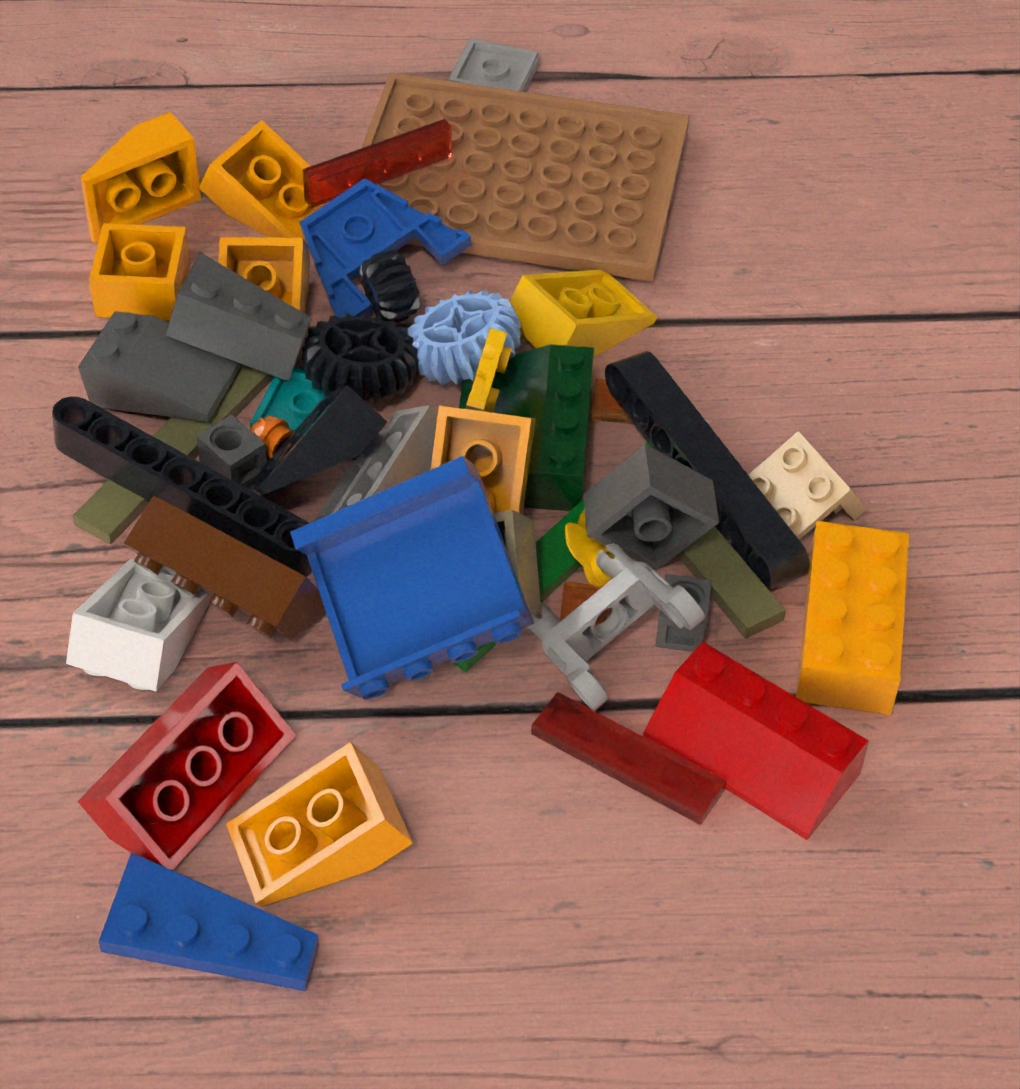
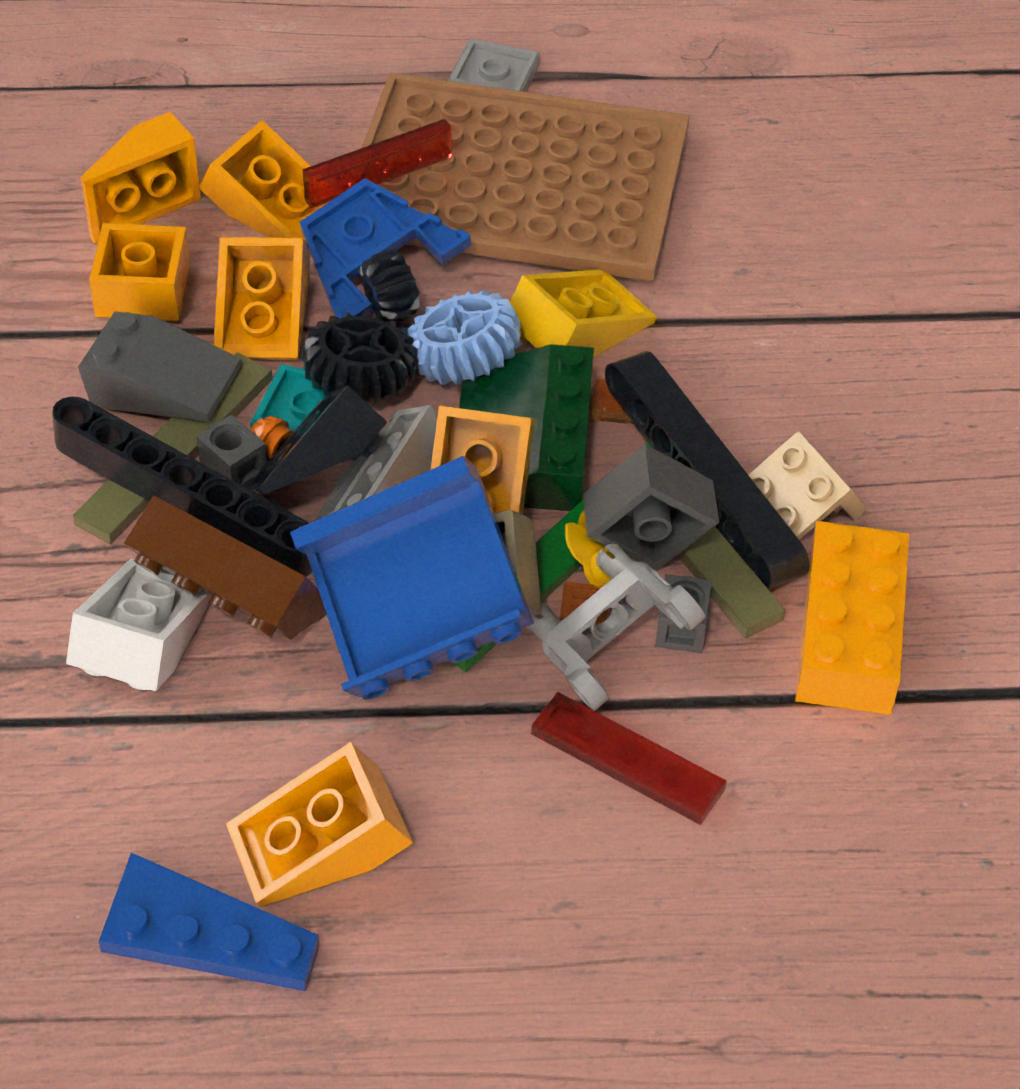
(188, 767): red slope -> none
(237, 320): dark grey wedge -> none
(493, 359): yellow wing -> none
(758, 739): red slope -> none

